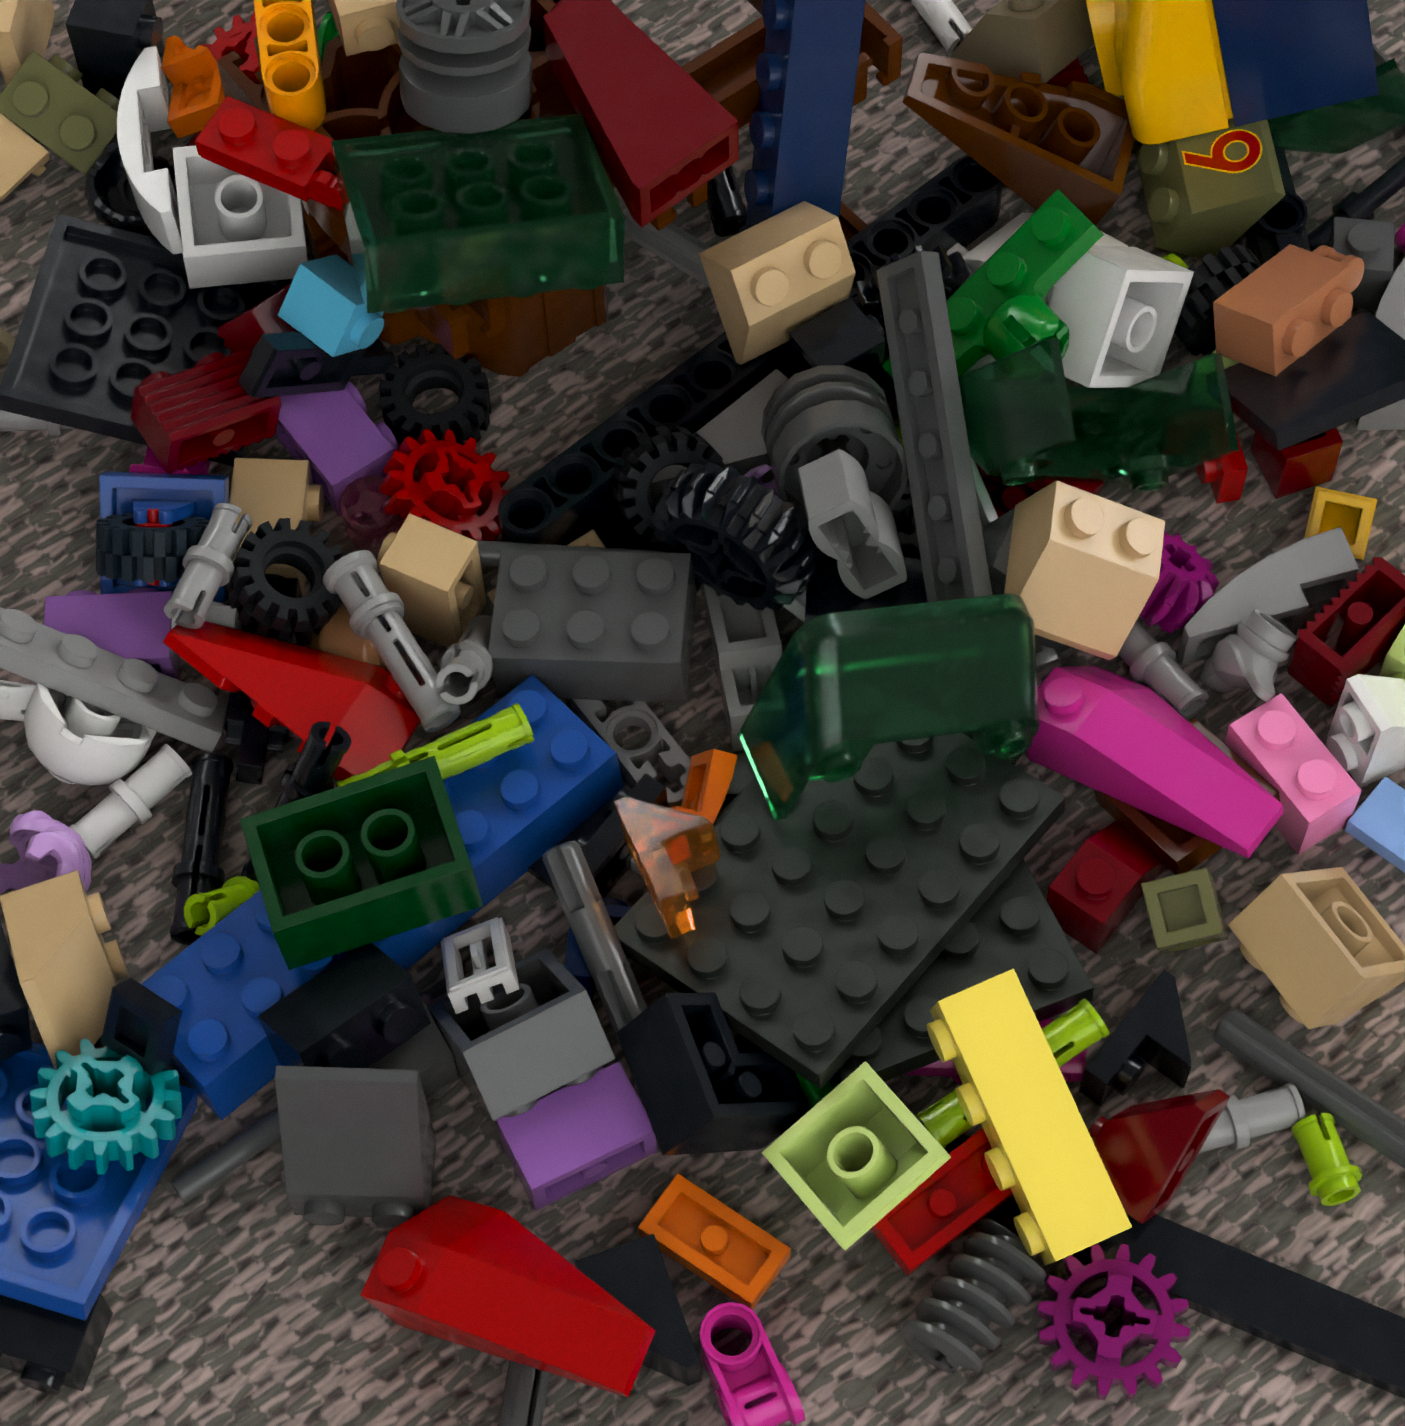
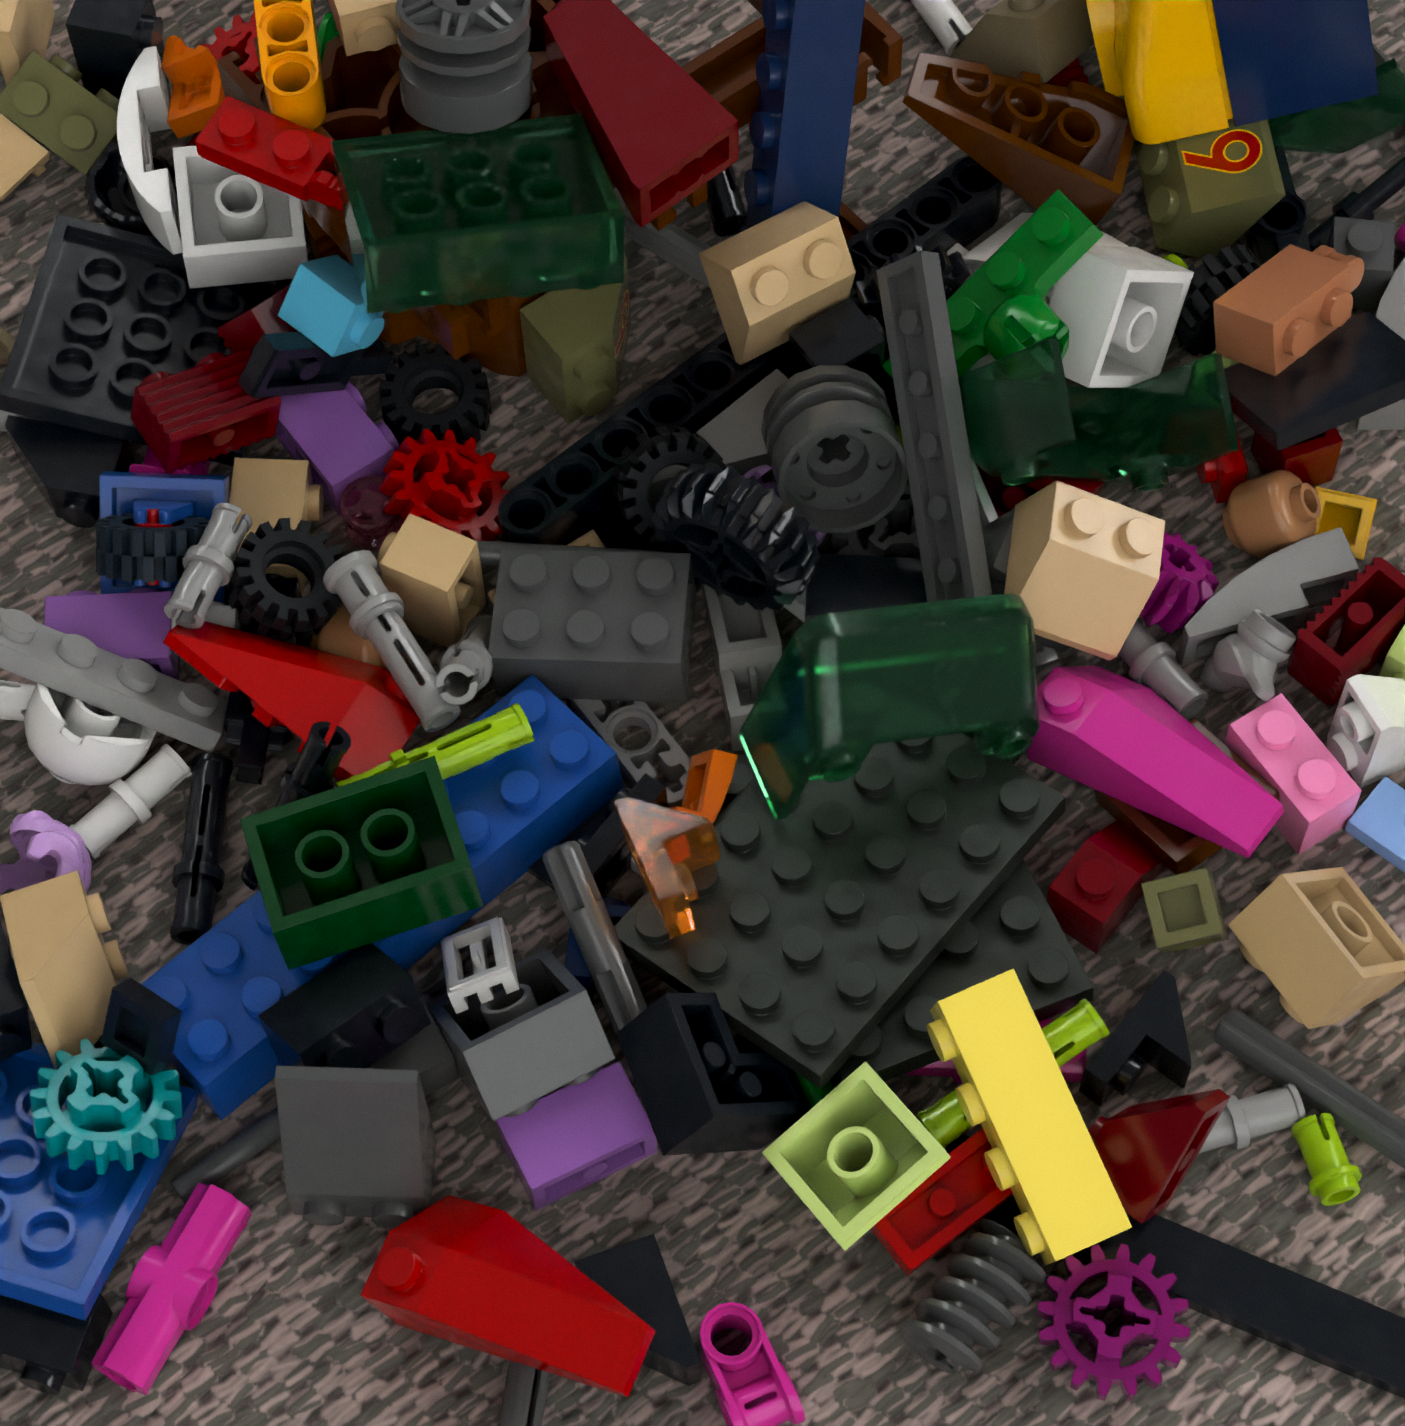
(67, 465): none -> black slope
(171, 1288): none -> dark pink piece
(217, 904): lime pin -> none
(577, 346): none -> olive slope
(715, 1242): orange plate -> none
(852, 524): light grey brick -> none
(1271, 513): none -> medium nougat head

